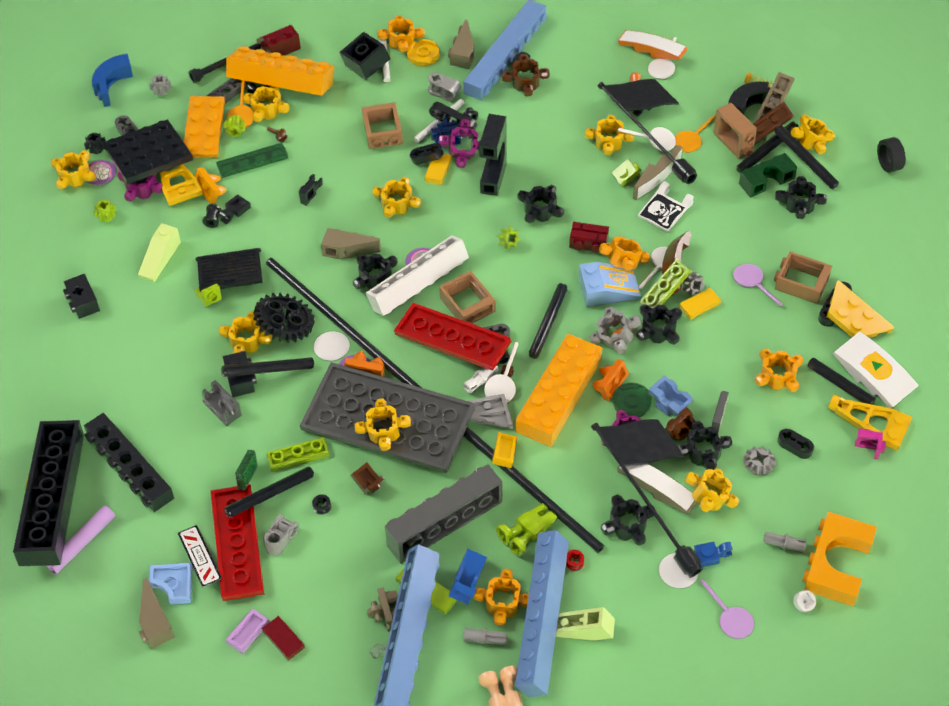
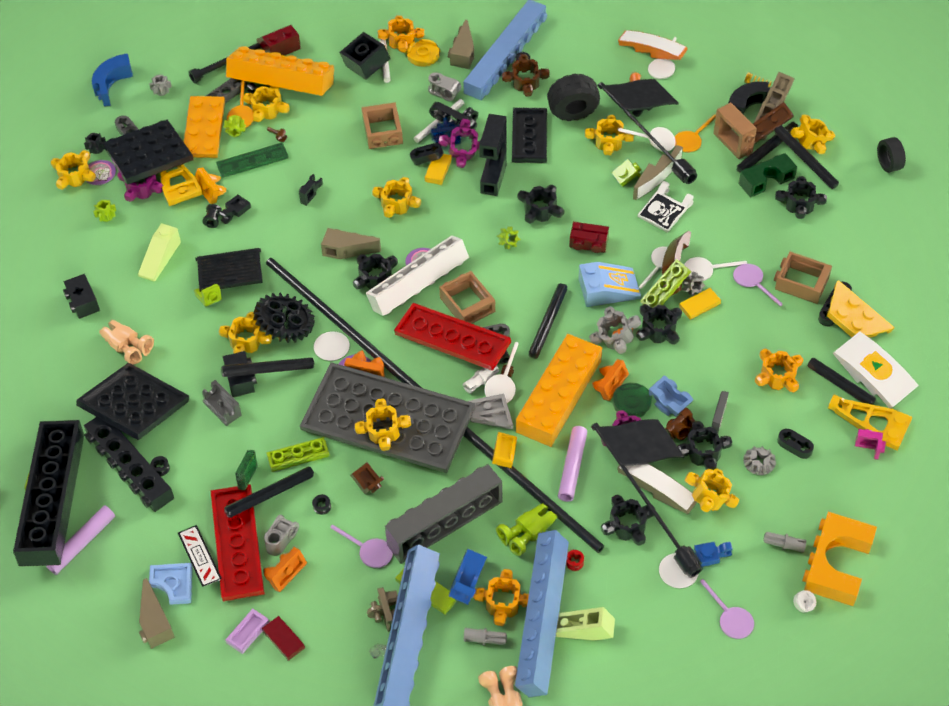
(121, 336): none -> light nougat piece
(132, 401): none -> black plate
(160, 460): none -> black bush
(286, 569): none -> orange tile
(372, 552): none -> lavender piece
(529, 135): none -> black tile
(572, 463): none -> lavender piece
(573, 97): none -> black tyre
(624, 253): light orange piece -> none
(705, 268): none -> white piece

